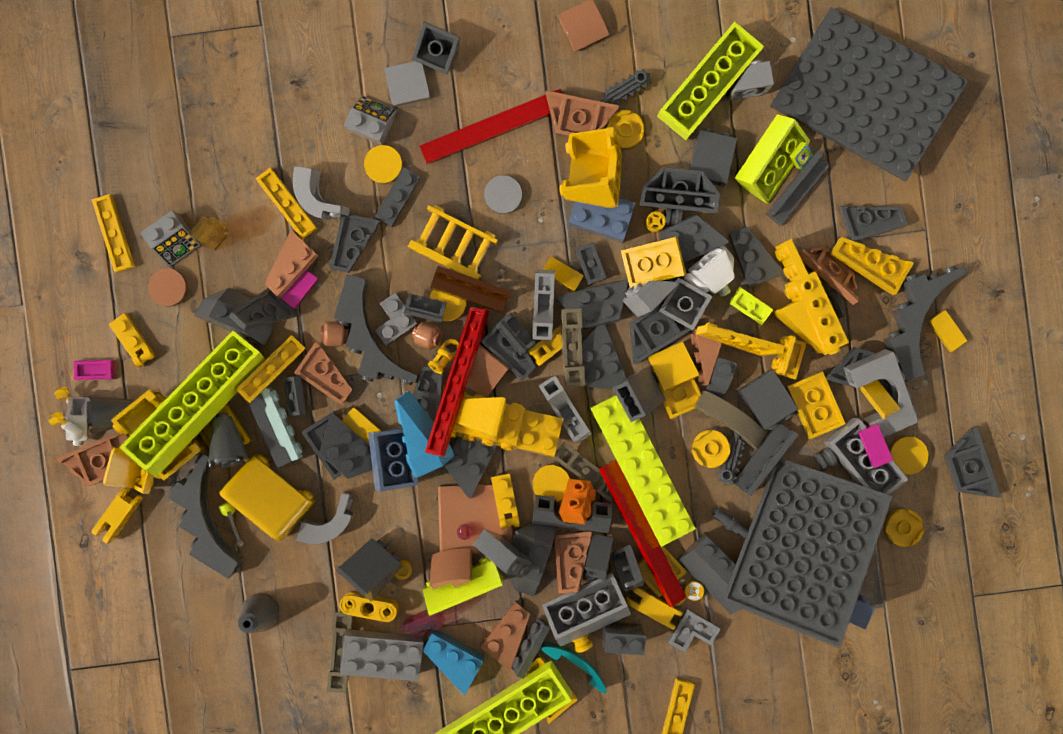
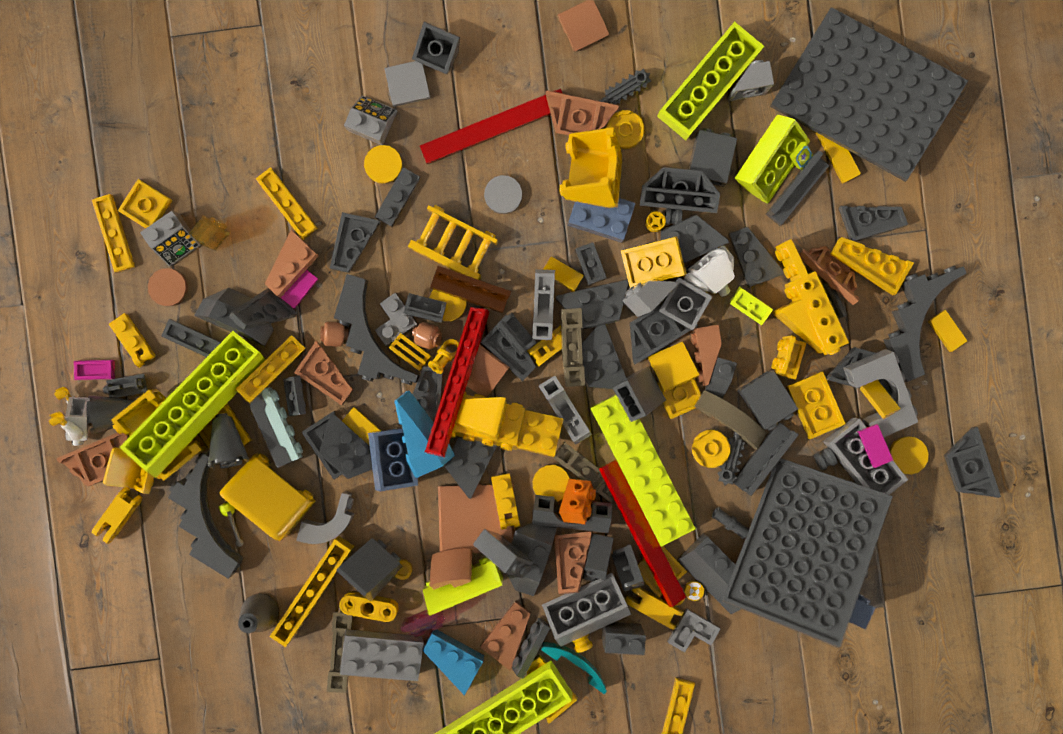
(126, 386): none -> dark grey hinge
(144, 204): none -> yellow tile
(189, 338): none -> dark grey plate
(308, 195): light grey arch -> none
(311, 591): none -> yellow brick
(422, 361): none -> yellow tile
(468, 531): clear pink hinge -> none
(740, 341): yellow wing -> none
(840, 159): none -> yellow tile
(904, 527): yellow tile -> none

